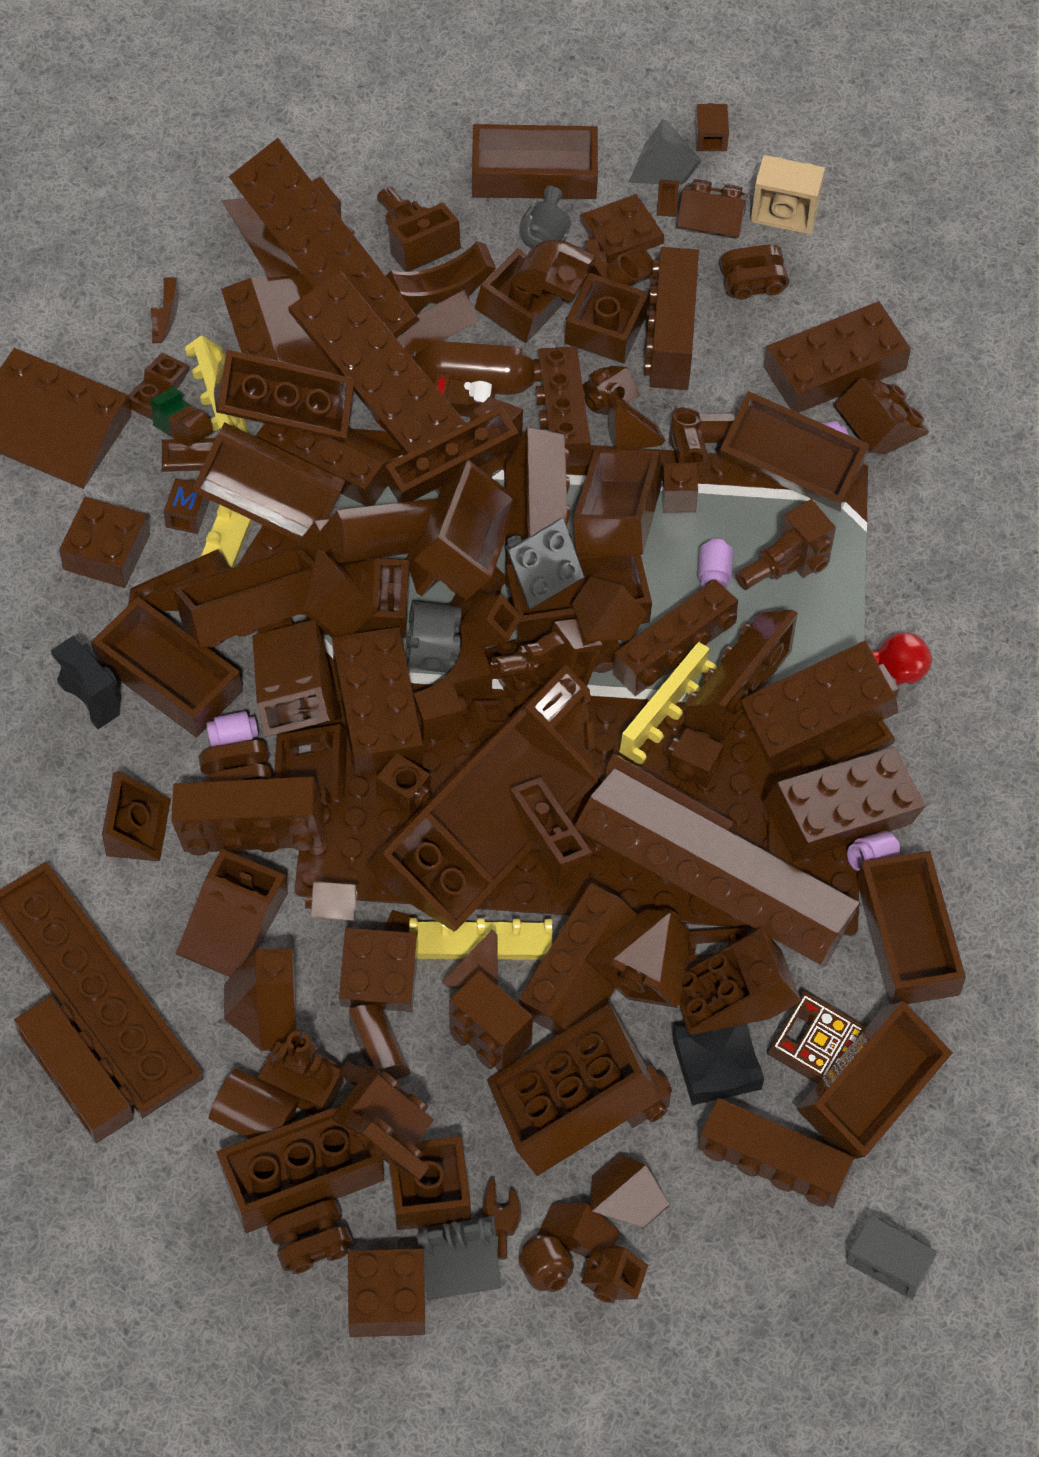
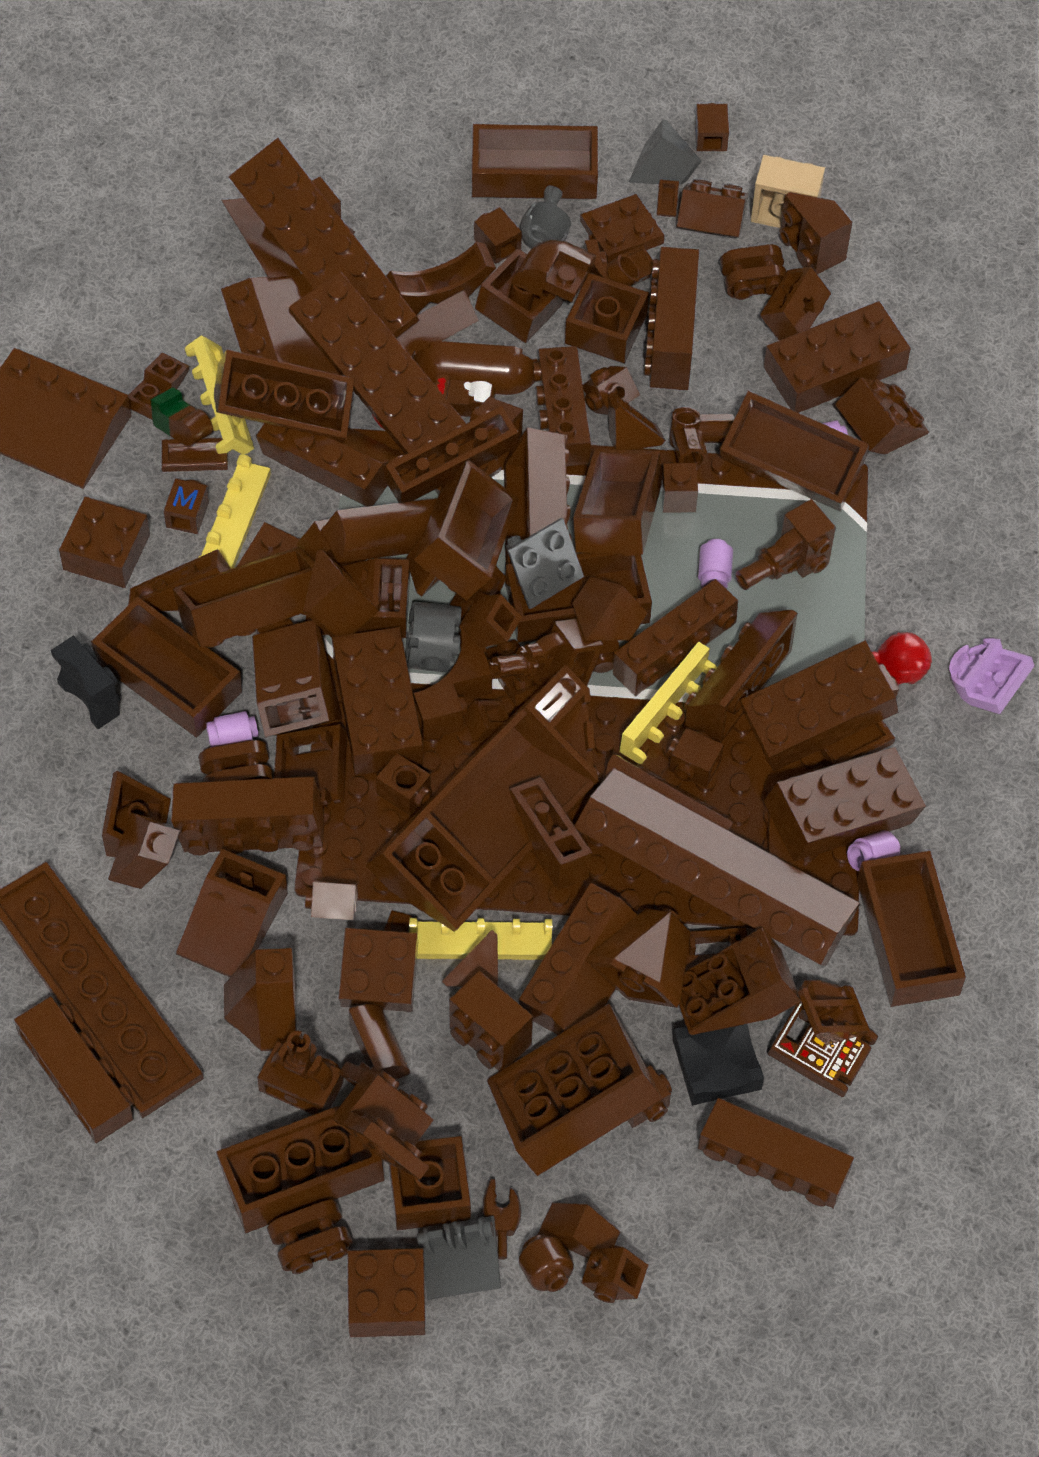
(143, 851): none -> reddish brown slope
(164, 316): reddish brown slope -> none
(251, 1106): reddish brown brick -> none
(266, 483): reddish brown piece -> none
(418, 232): reddish brown brick -> none
(498, 234): none -> reddish brown brick
(627, 1192): slope -> none
(795, 302): none -> reddish brown brick
(815, 230): none -> reddish brown slope
(832, 1011): none -> reddish brown slope
(874, 1080): reddish brown piece -> none
(891, 1256): dark grey brick -> none
(988, 674): none -> lavender slope

